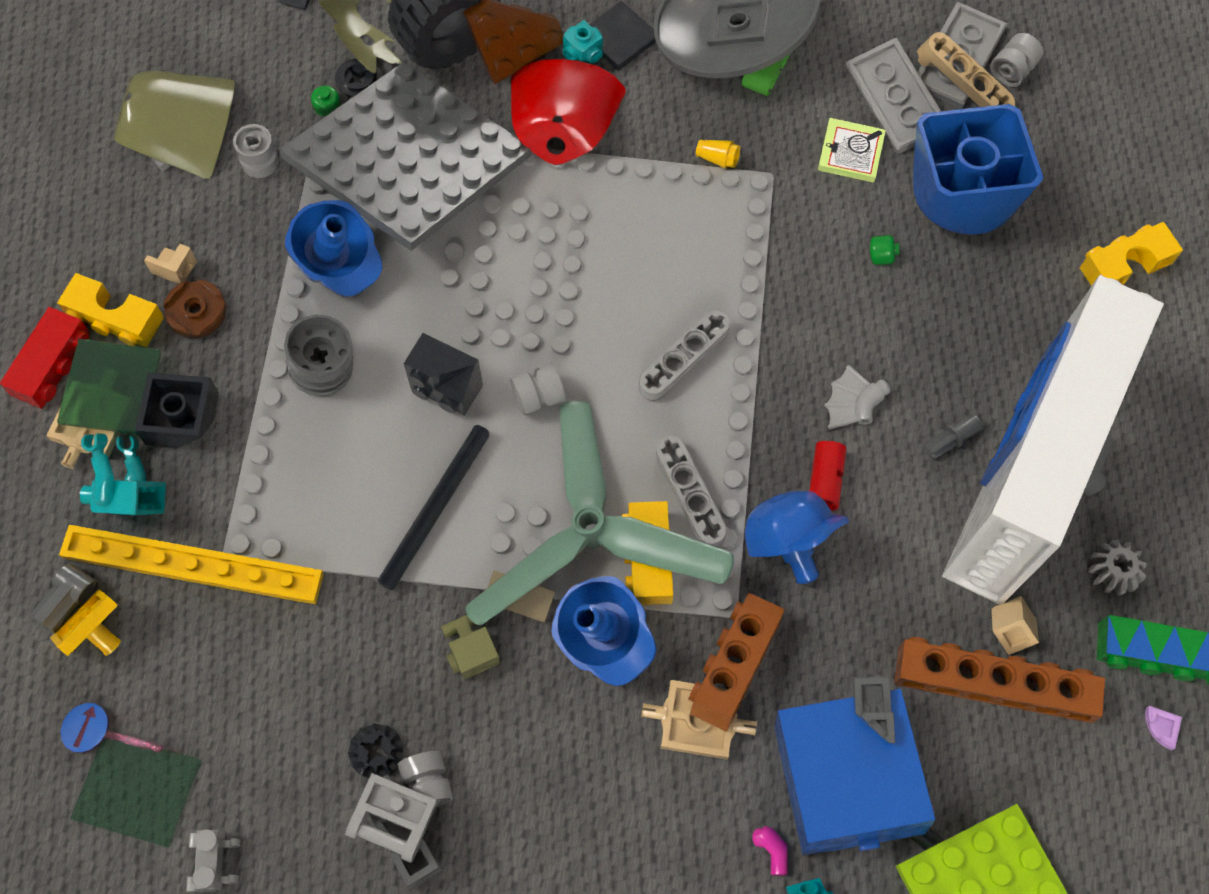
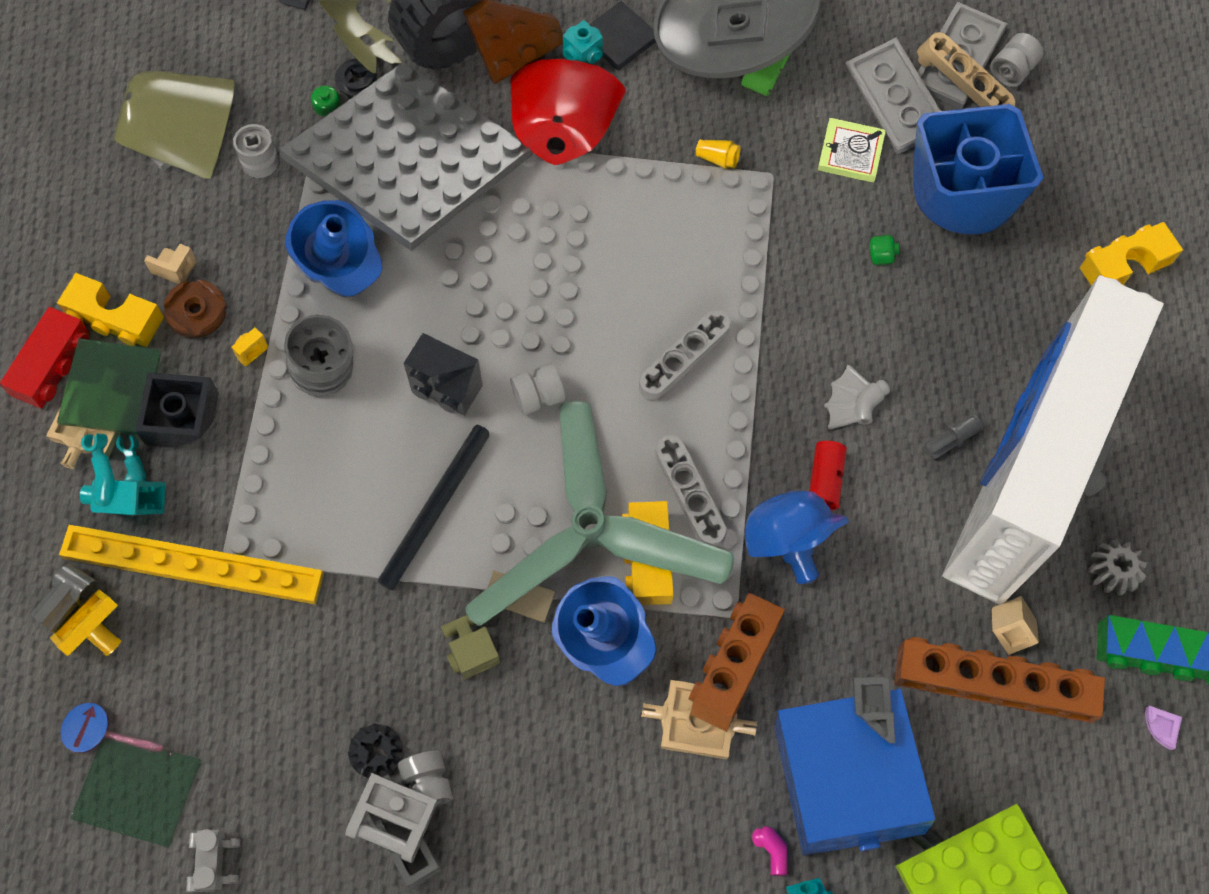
(249, 346): none -> yellow plate

